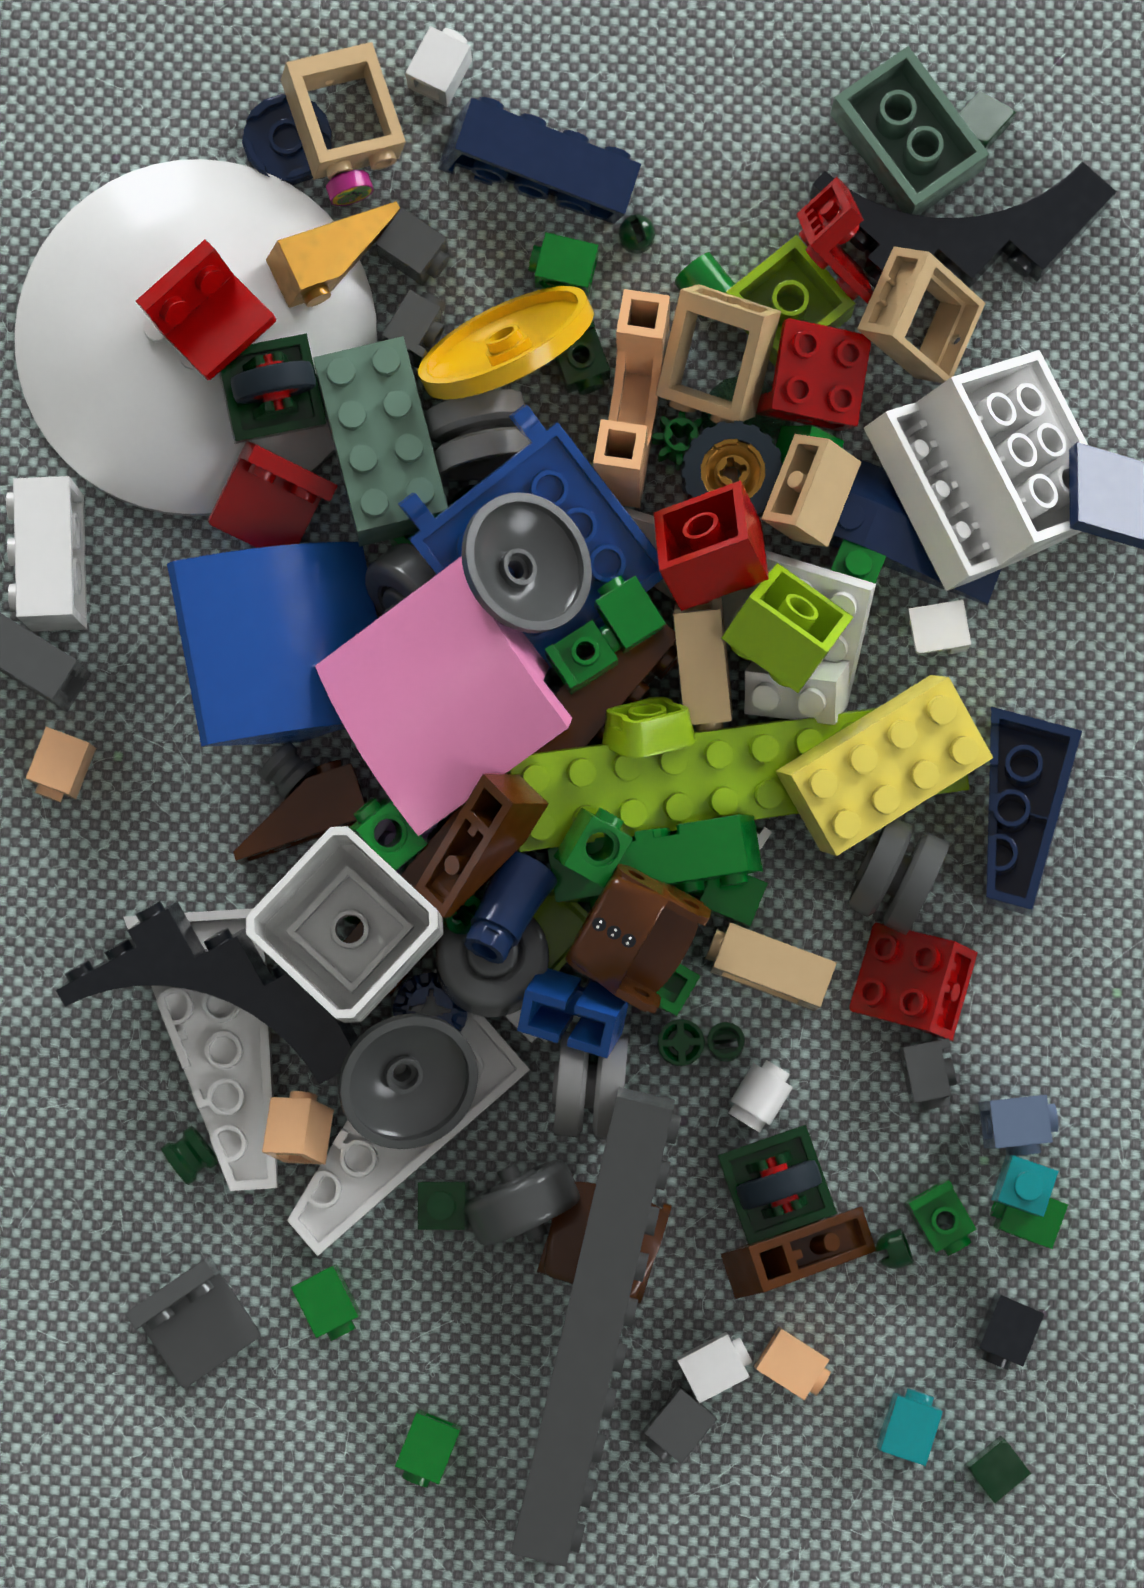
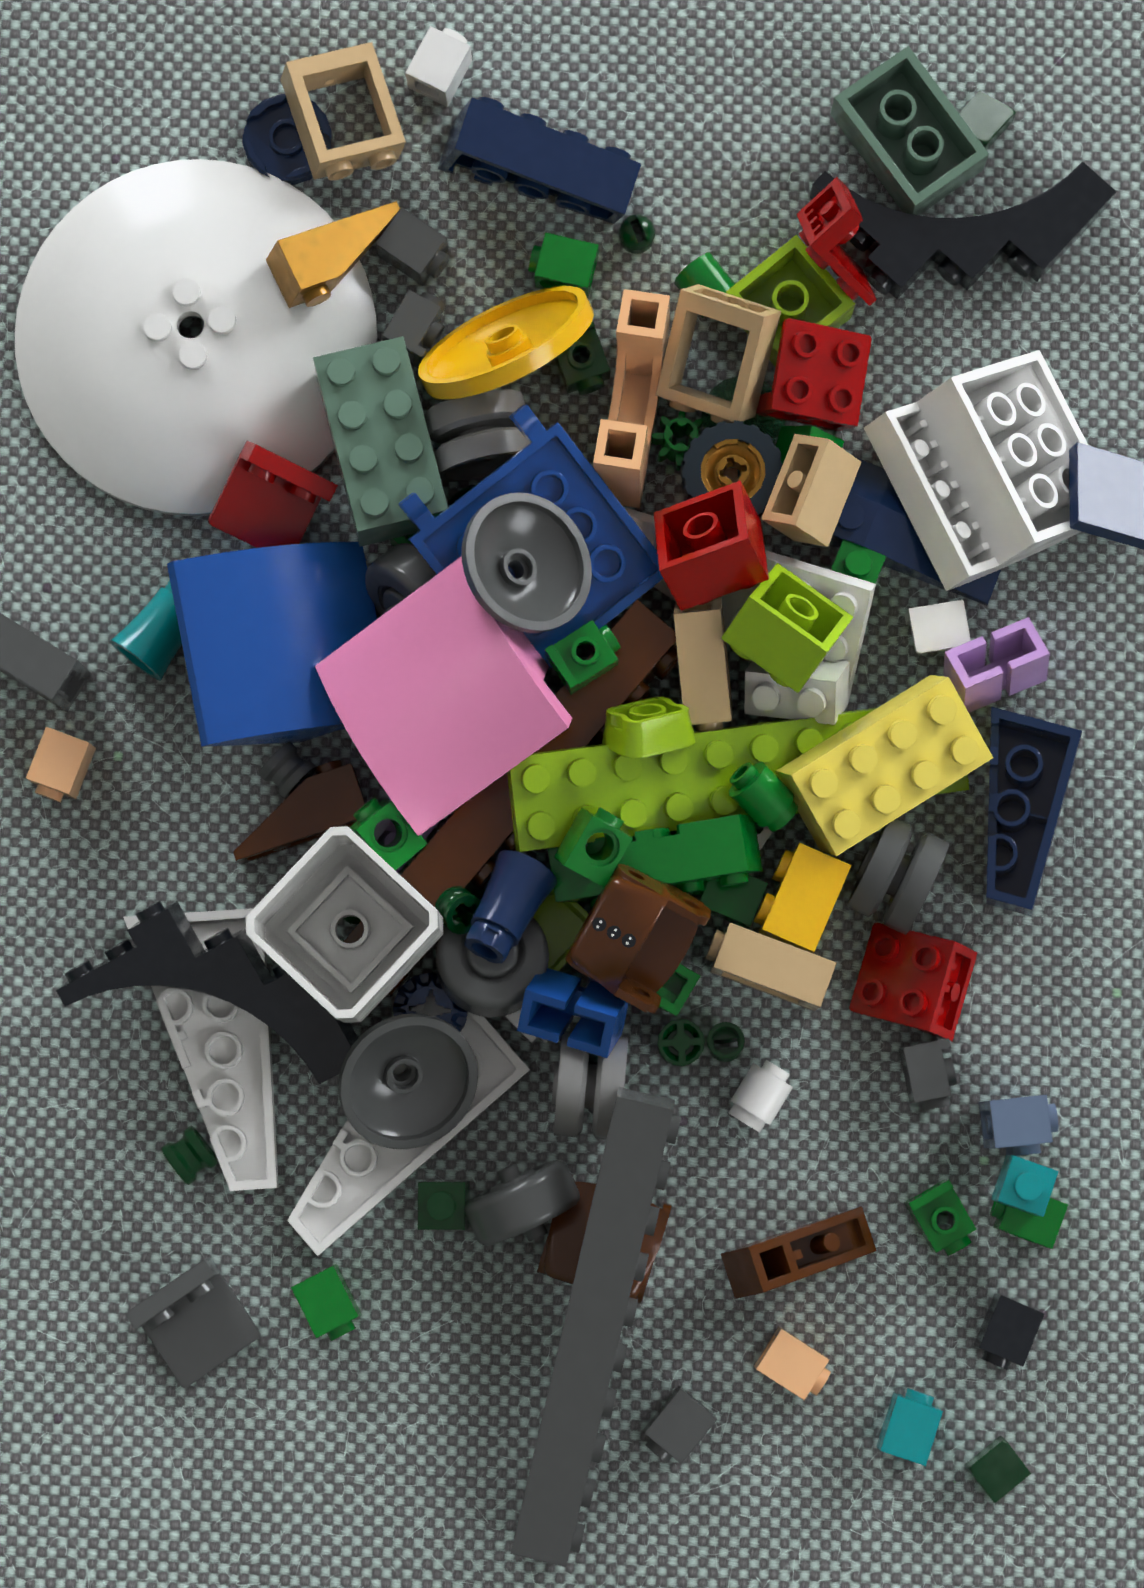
(47, 553): white brick -> none
(152, 635): none -> teal plant
(205, 310): red bracket -> none
(272, 390): dark green plate -> none
(298, 1129): light nougat brick -> none
(349, 187): dark pink tile -> none
(427, 1448): green brick -> none
(481, 840): reddish brown slope -> none
(628, 612): green brick -> none
(715, 1366): white brick -> none
(762, 796): none -> green brick
(776, 1184): dark green plate -> none
(804, 897): none -> yellow brick
(894, 305): tan window -> none
(897, 1249): dark green hinge -> none
(1016, 661): none -> lavender piece

